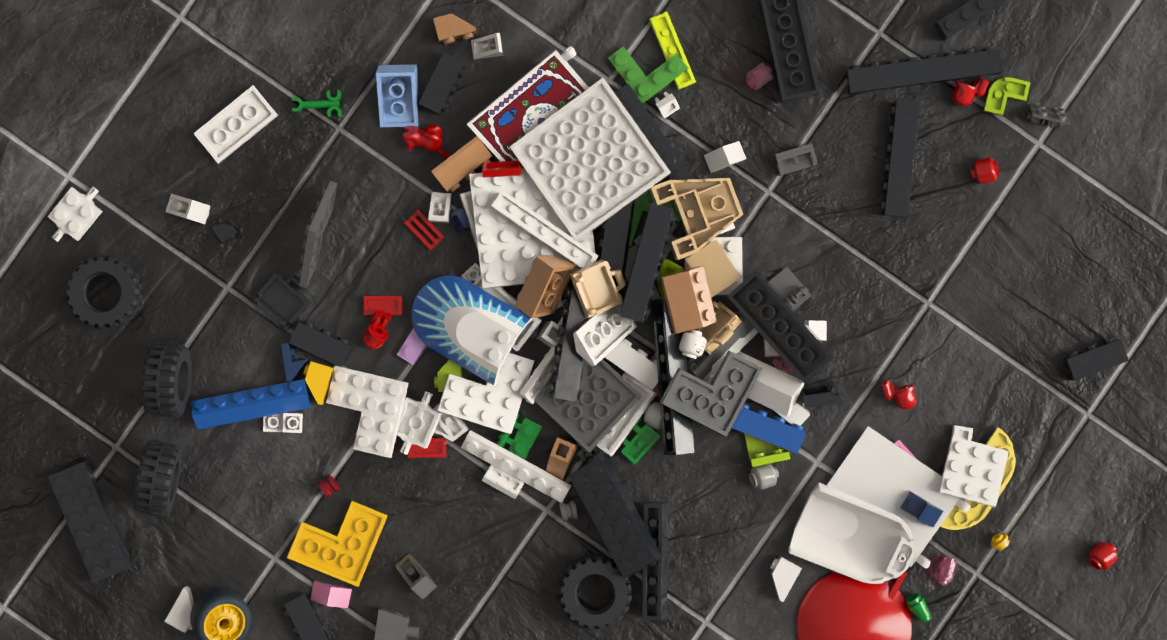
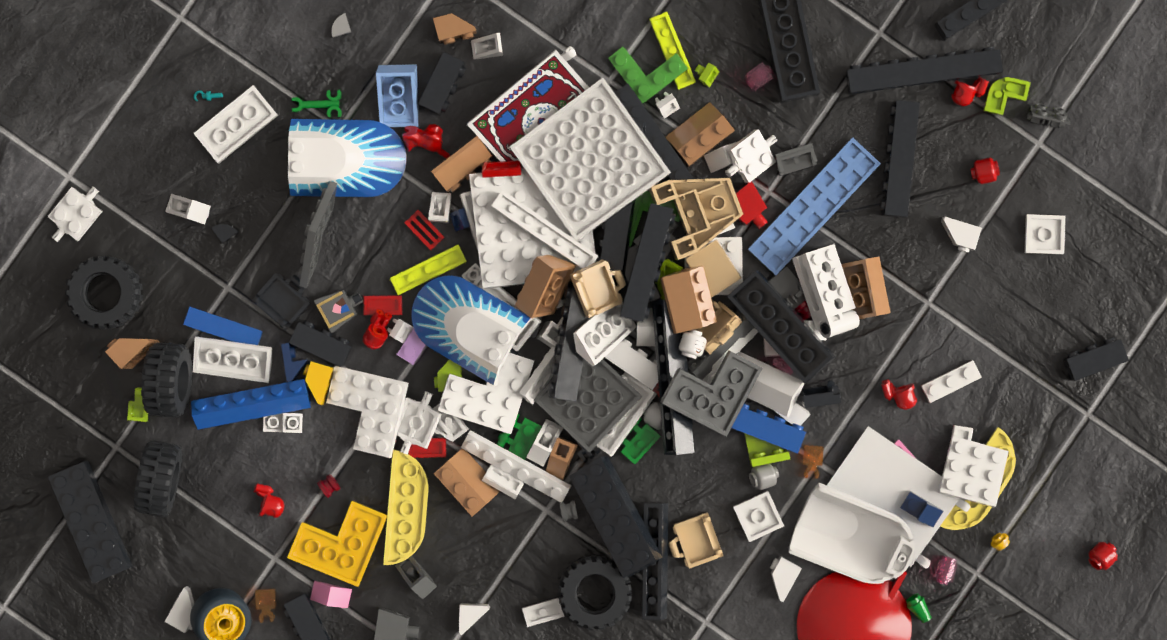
(128, 352): none -> medium nougat slope
(136, 408): none -> lime plate
(208, 95): none -> teal hand
(222, 327): none -> blue tile
(232, 359): none -> white slope
(266, 601): none -> clear orange plate
(270, 504): none -> red piece
(338, 309): none -> dark grey torso
(340, 26): none -> light grey tile
(355, 154): none -> windscreen
(400, 331): none -> white tile
(405, 508): none -> light yellow plate
(428, 270): none -> neon yellow tile
(464, 480): none -> medium nougat slope
(470, 614): none -> white slope
(542, 612): none -> white plate
(544, 442): none -> white slope
(645, 331): none -> white slope
(697, 541): none -> tan piece
(699, 134): none -> medium nougat slope
(707, 74): none -> lime tile
(751, 156): none -> white plate
(751, 205): none -> red torso
(758, 516): none -> white plate
(803, 310): none -> dark red wheel
(812, 457): none -> clear orange plate
(814, 206): none -> medium blue plate
(826, 291): none -> white hinge
(867, 287): none -> medium nougat slope
(951, 381): none -> white plate
(962, 234): none -> white slope
(1044, 234): none -> white plate

